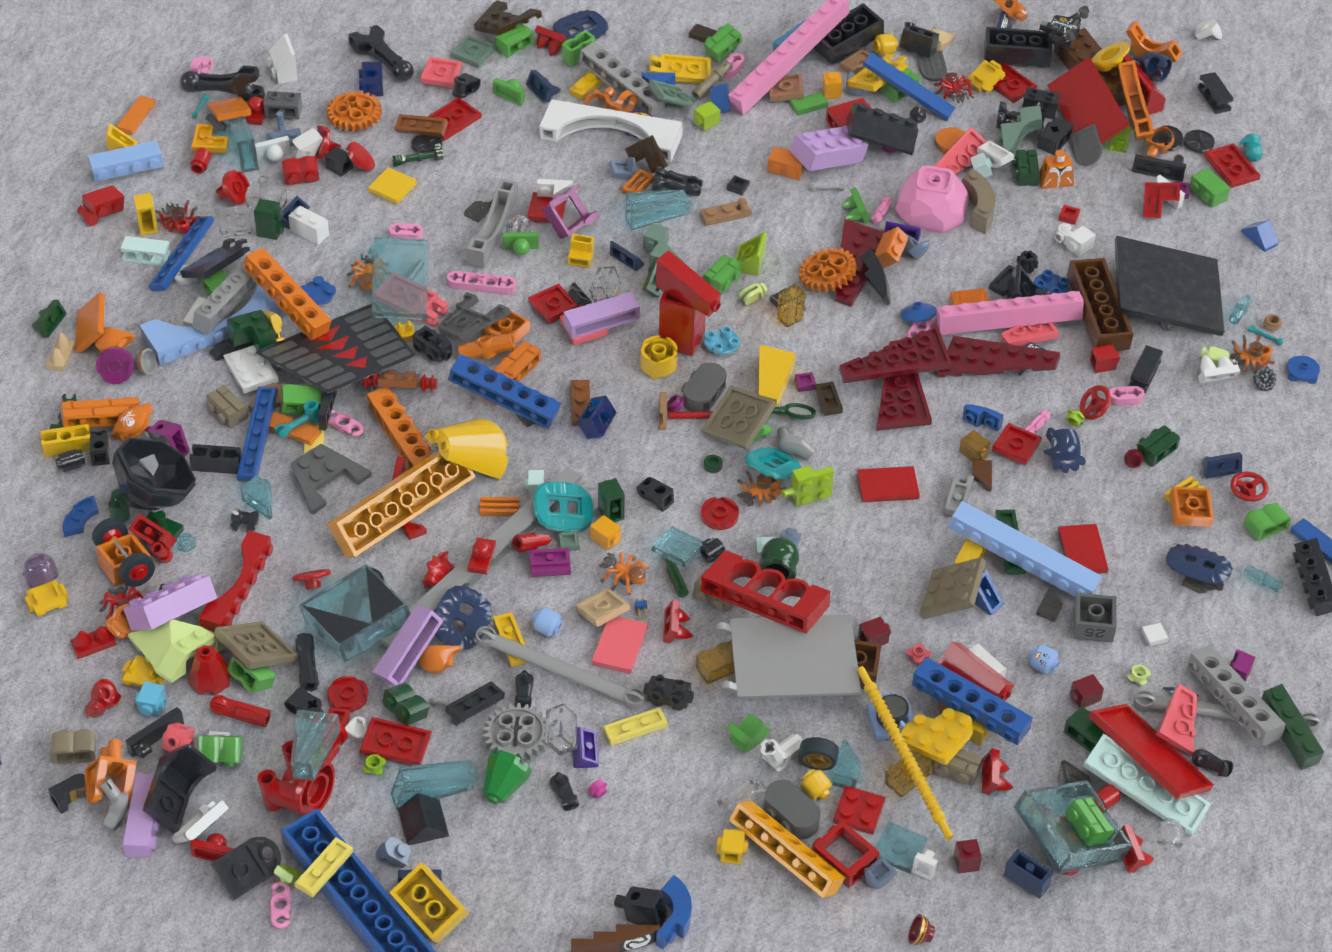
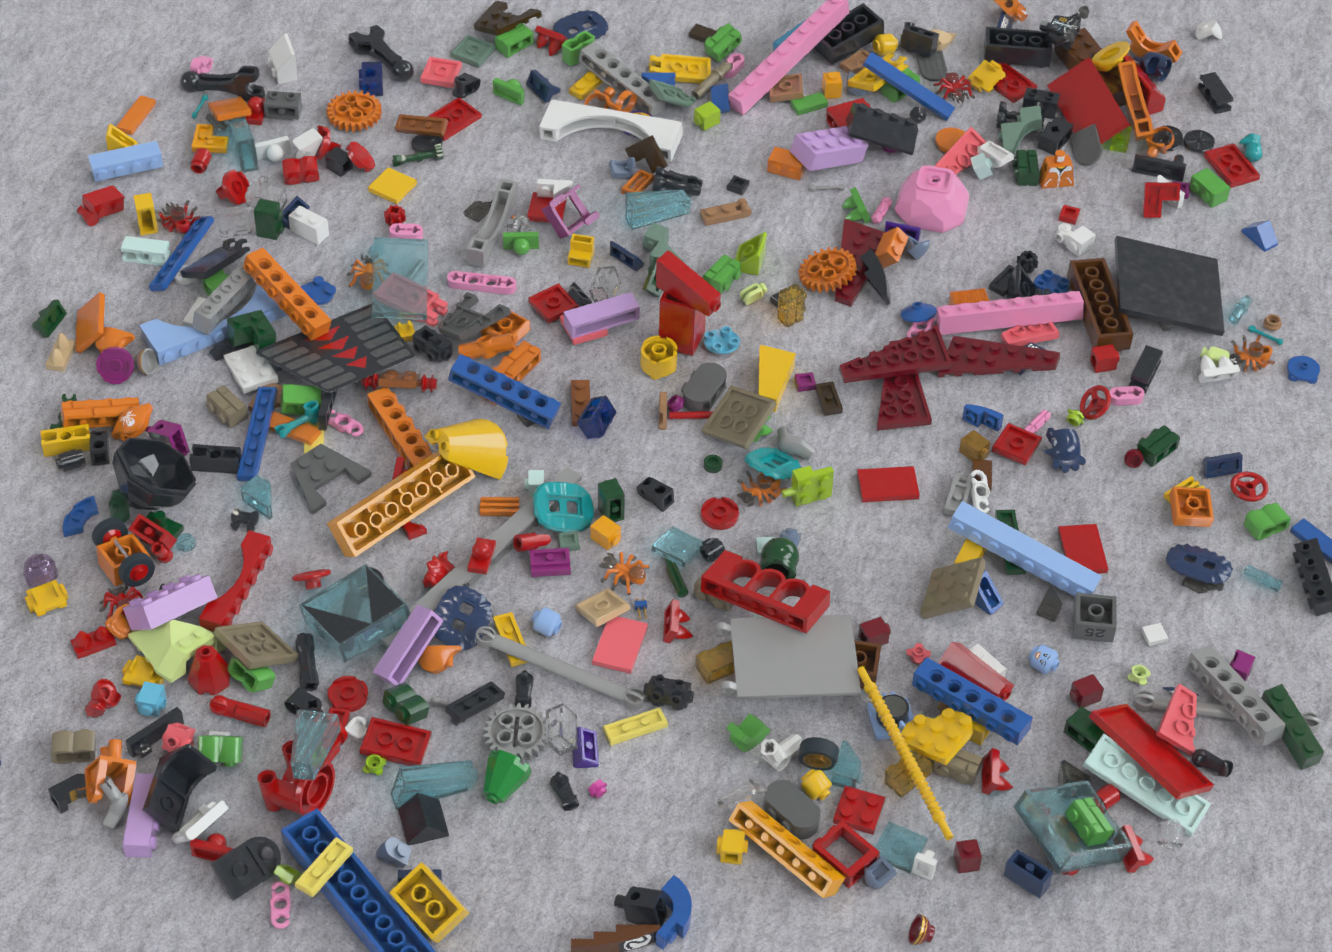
(276, 323): yellow plate -> none
(292, 133): sand blue plate -> none
(394, 215): none -> red gear
(796, 411): dark green piece -> none
(982, 485): none -> white piece
(984, 199): dark tan brick -> none
(1264, 378): black piece -> none

